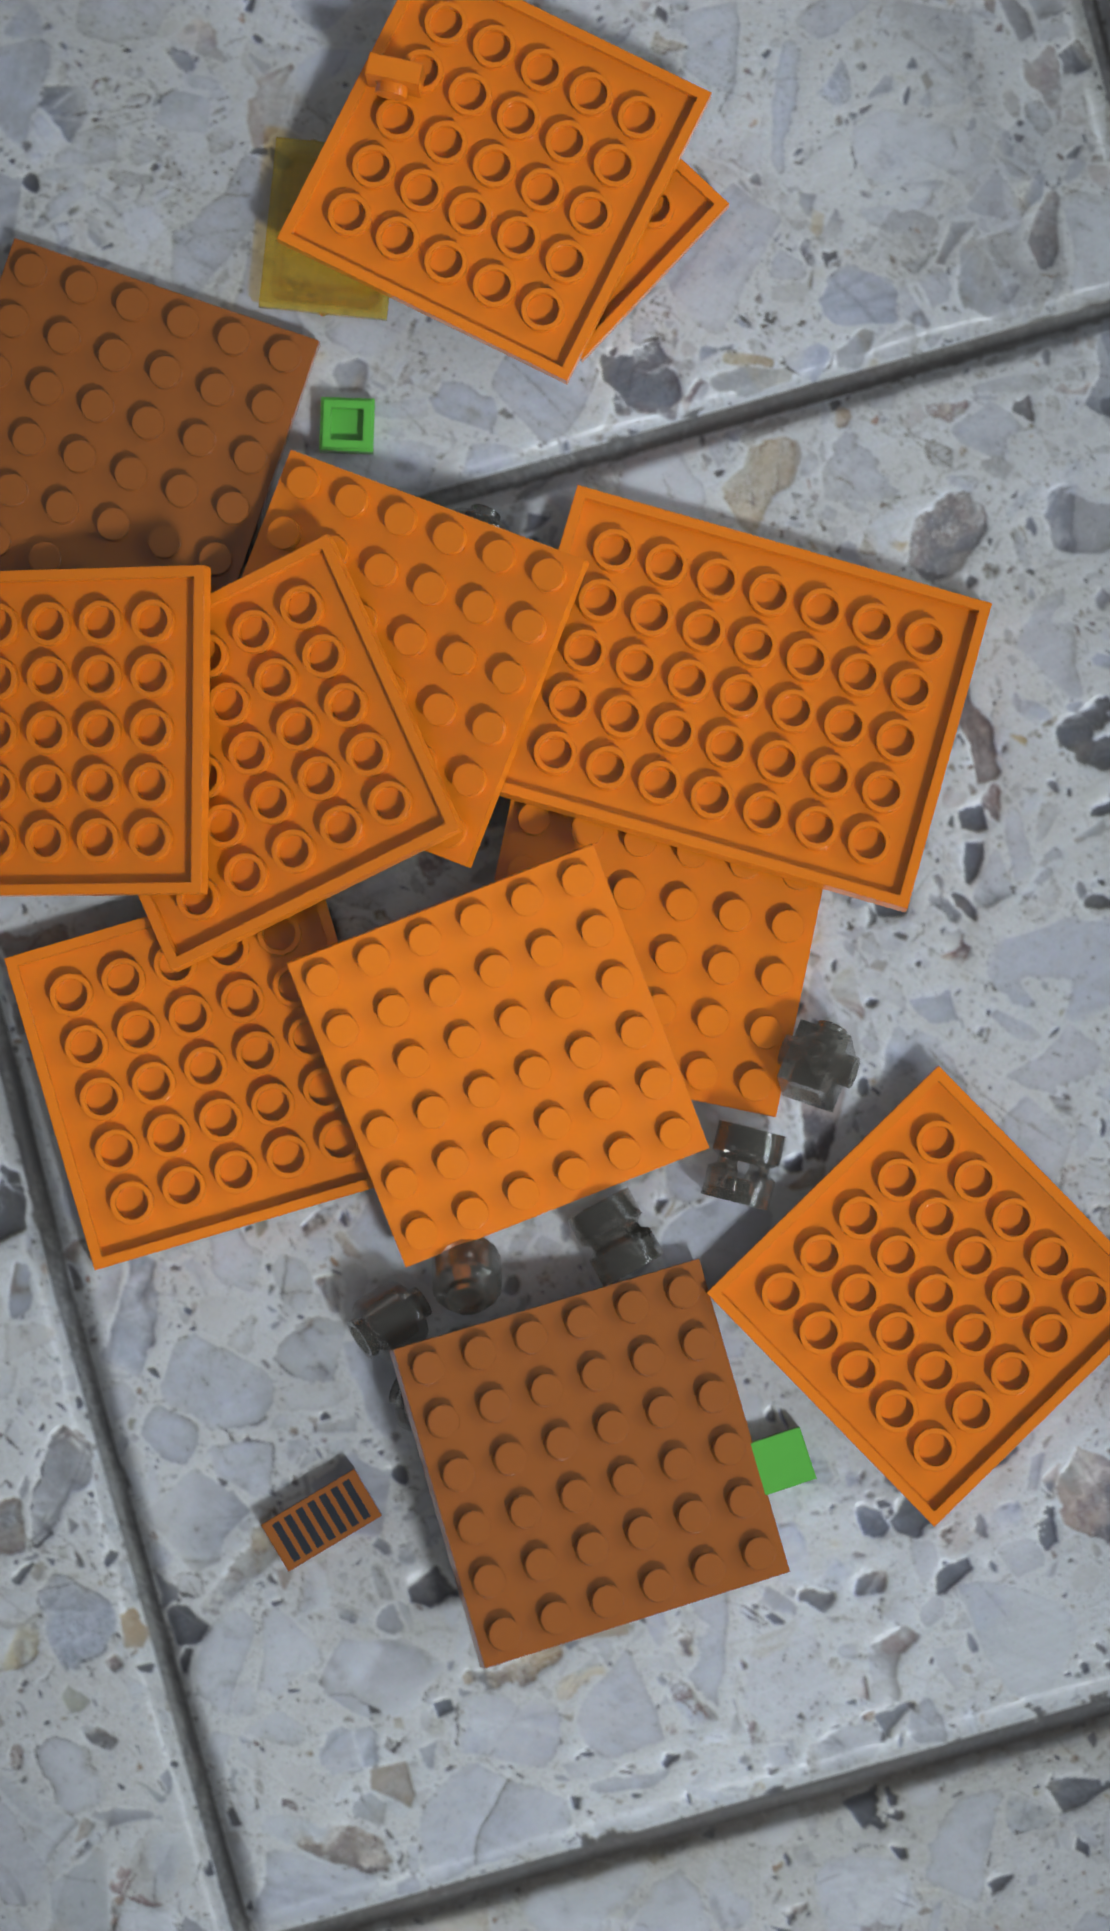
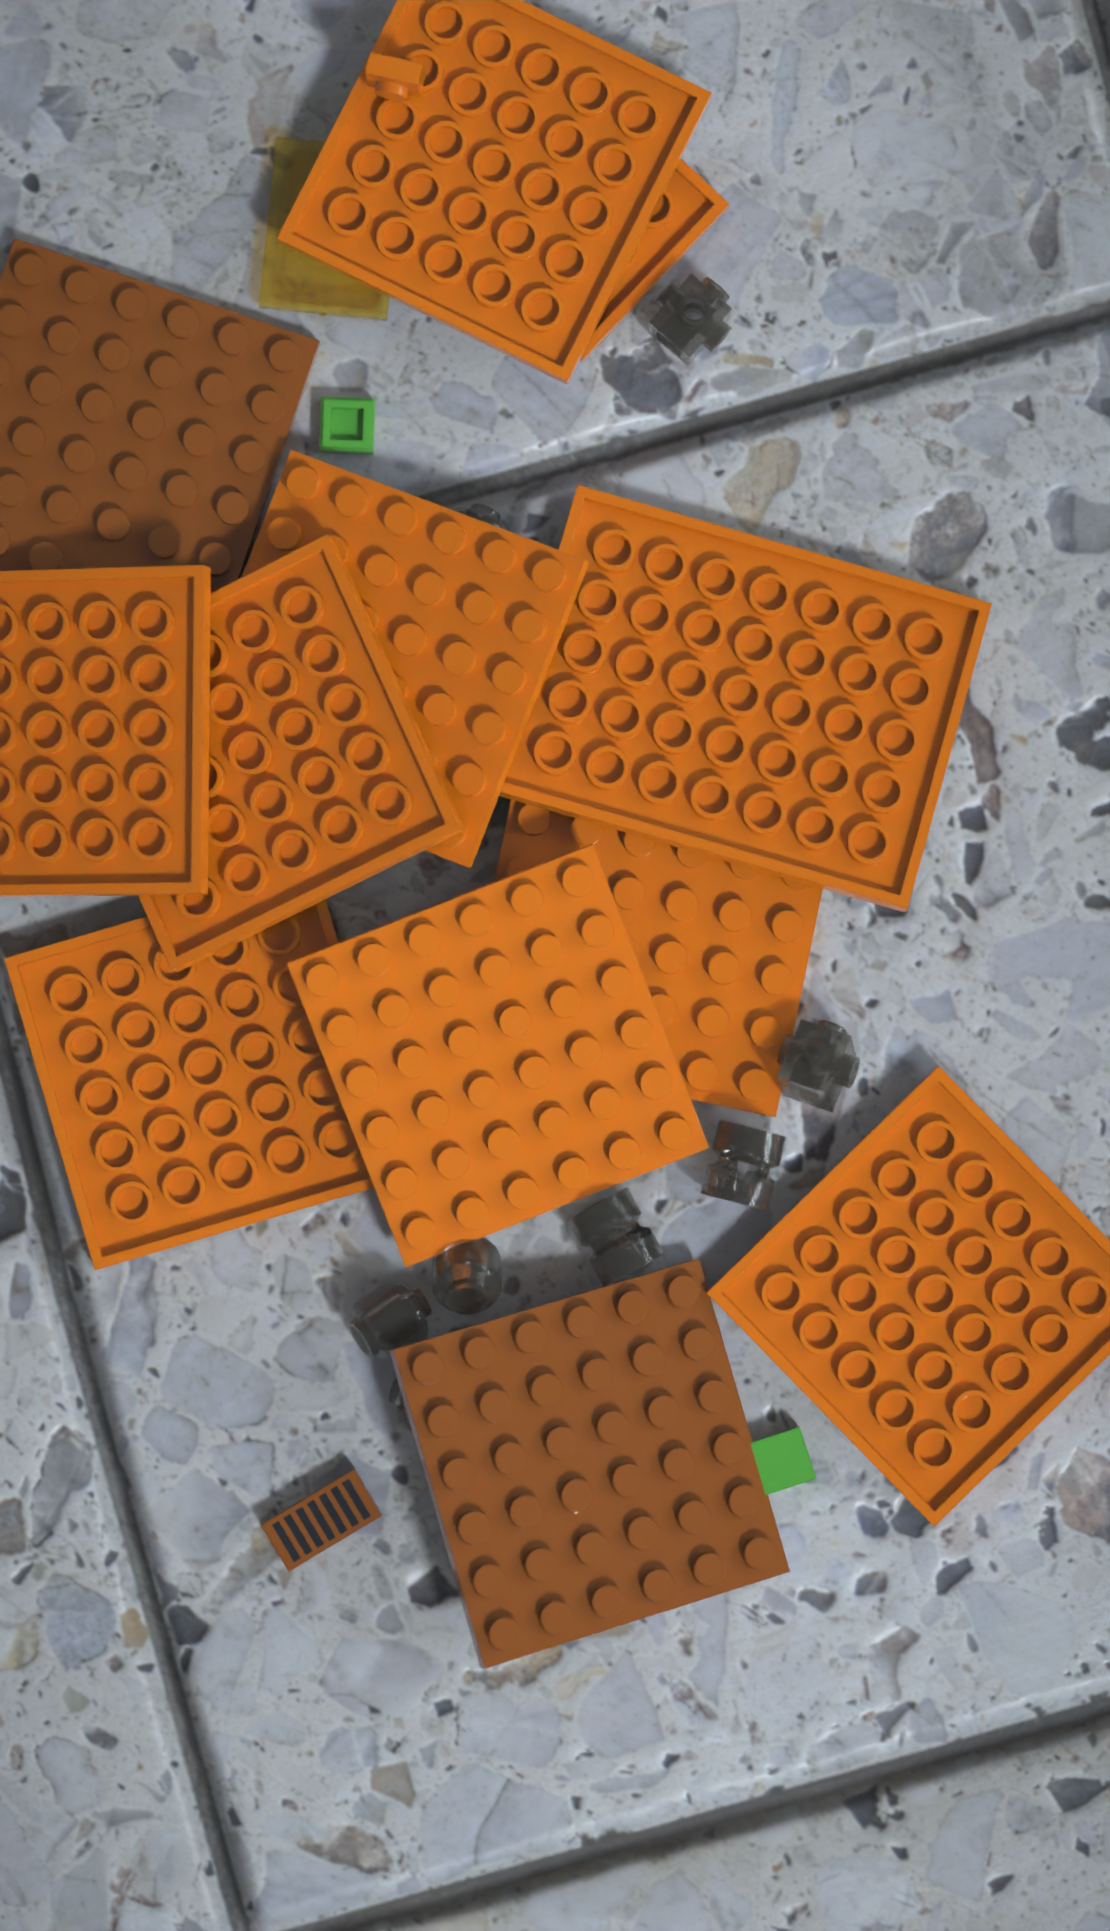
(688, 336): none -> clear smoke brick

